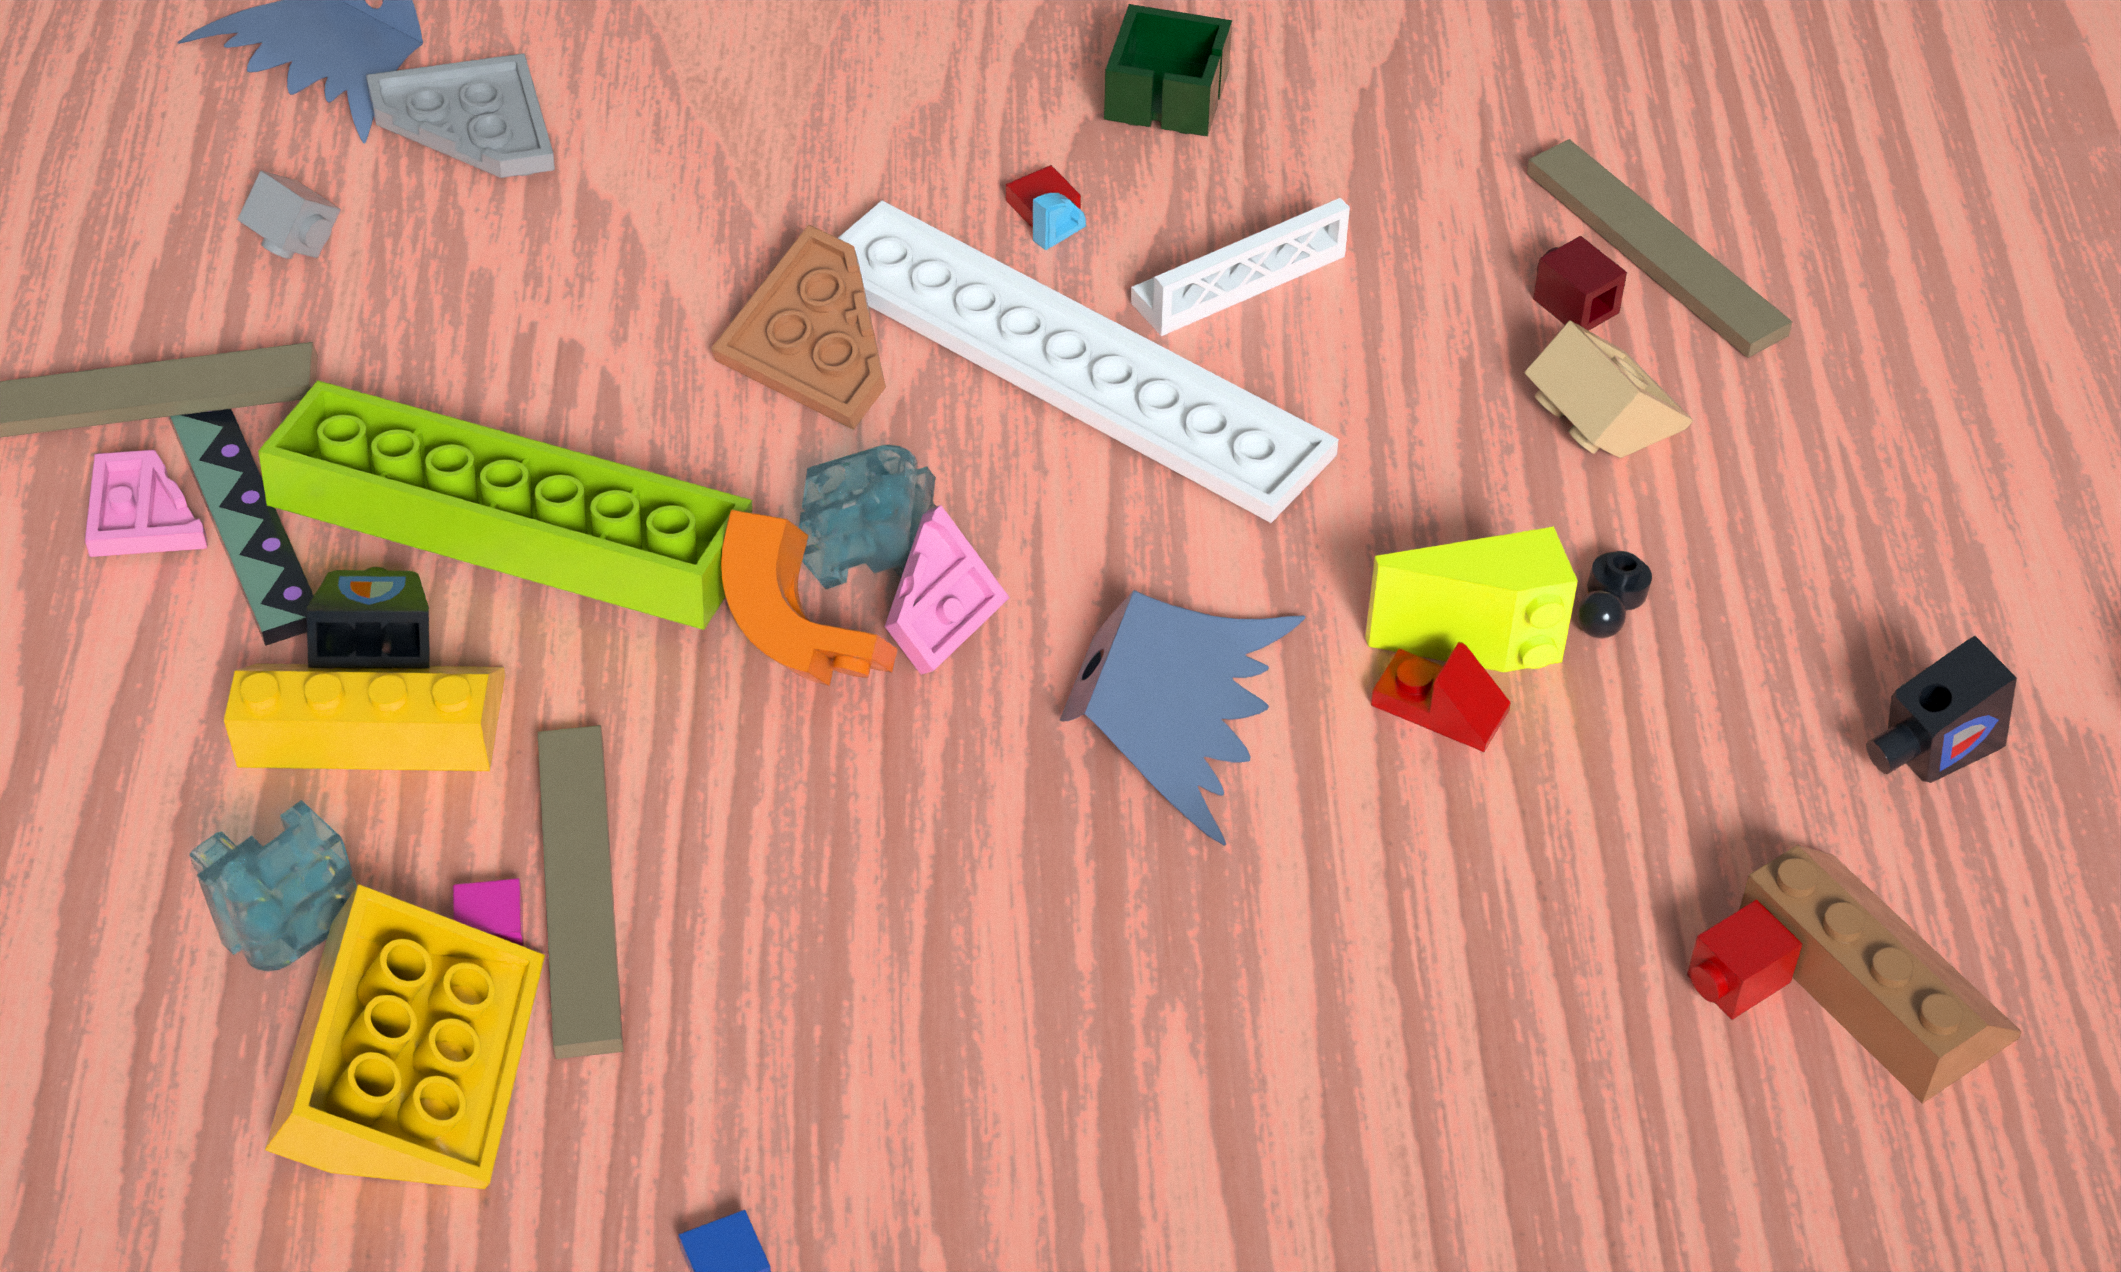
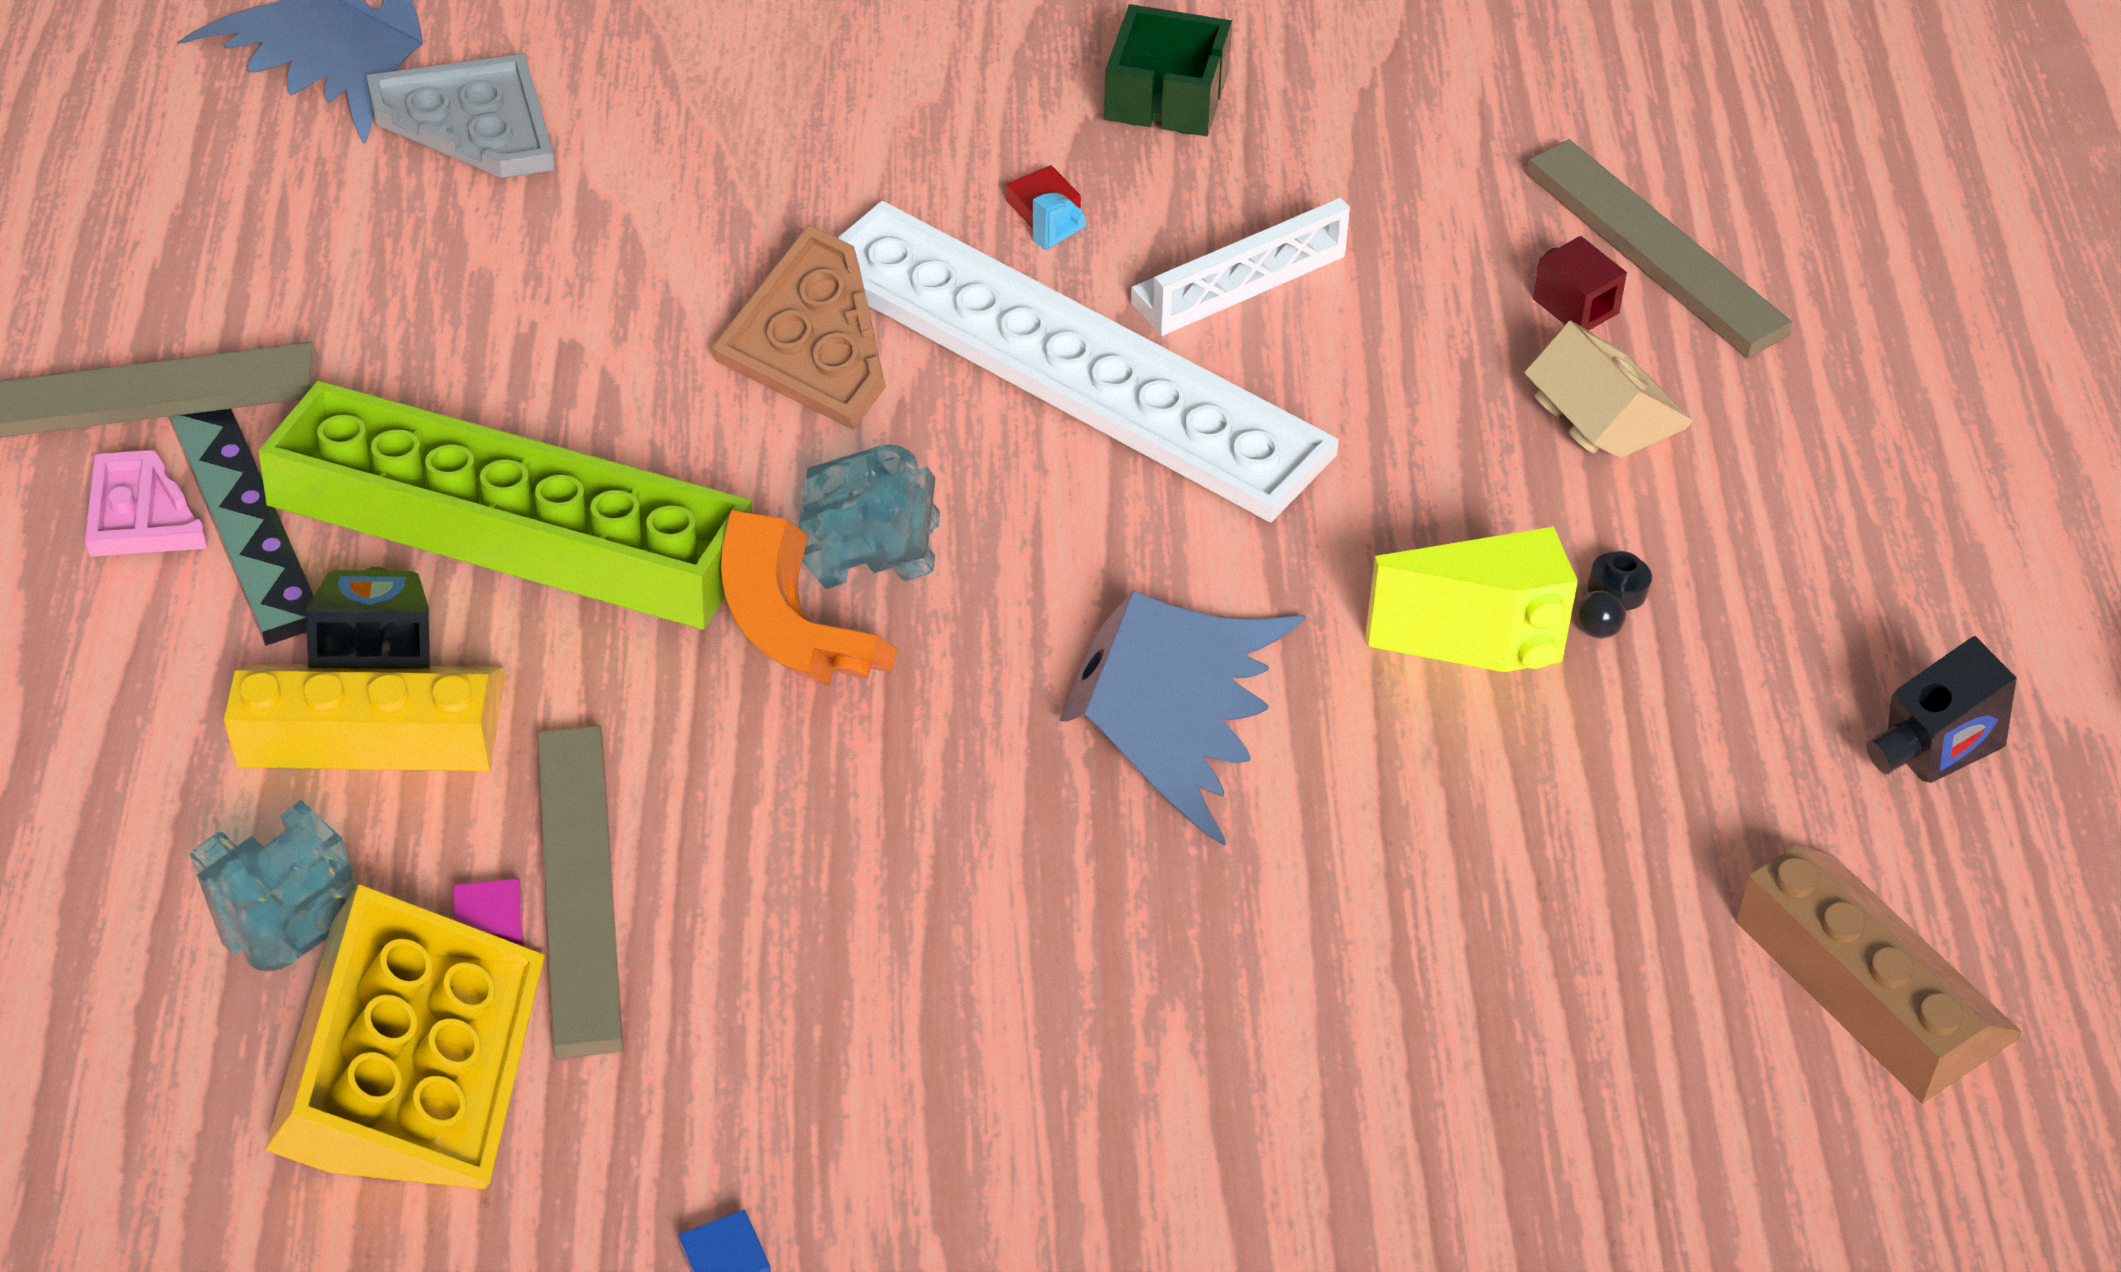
(288, 216): light grey brick -> none
(941, 593): bright pink wing -> none
(1447, 699): red slope -> none
(1743, 959): red brick -> none

